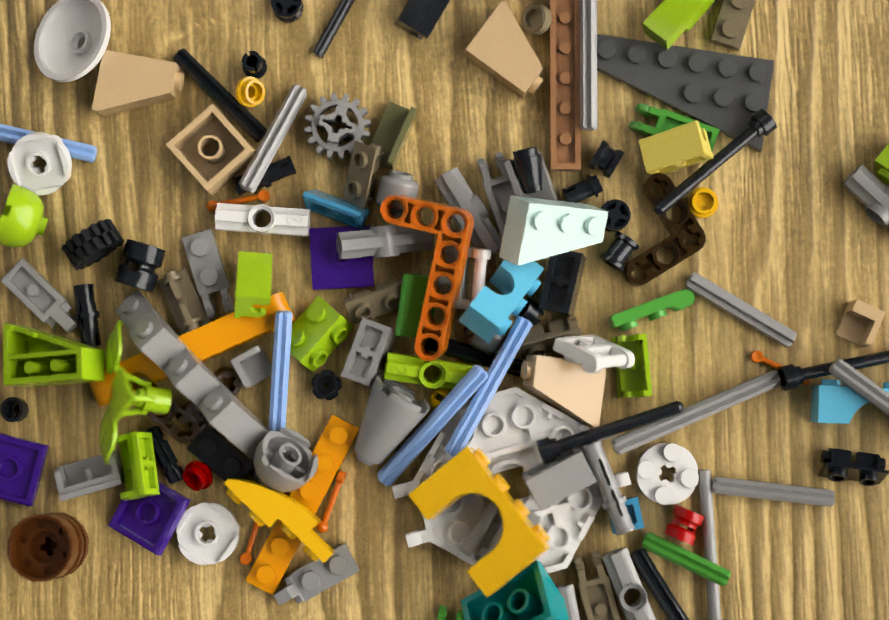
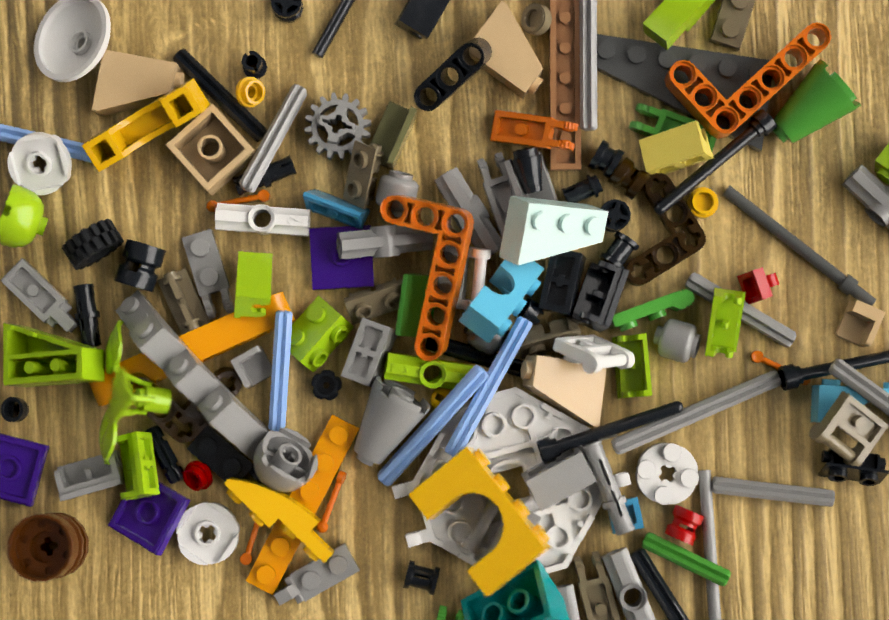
(146, 124): none -> yellow arch
(415, 570): none -> black bush
(440, 81): none -> black beam
(530, 130): none -> orange hinge
(599, 295): none -> black hinge
(629, 178): none -> dark brown wheel
(677, 340): none -> light grey head
(724, 322): none -> lime hinge
(753, 88): none -> orange beam
(757, 285): none -> red tile
(814, 104): none -> bright green cone
(846, 283): none -> dark grey bar
(856, 422): none -> dark tan plate

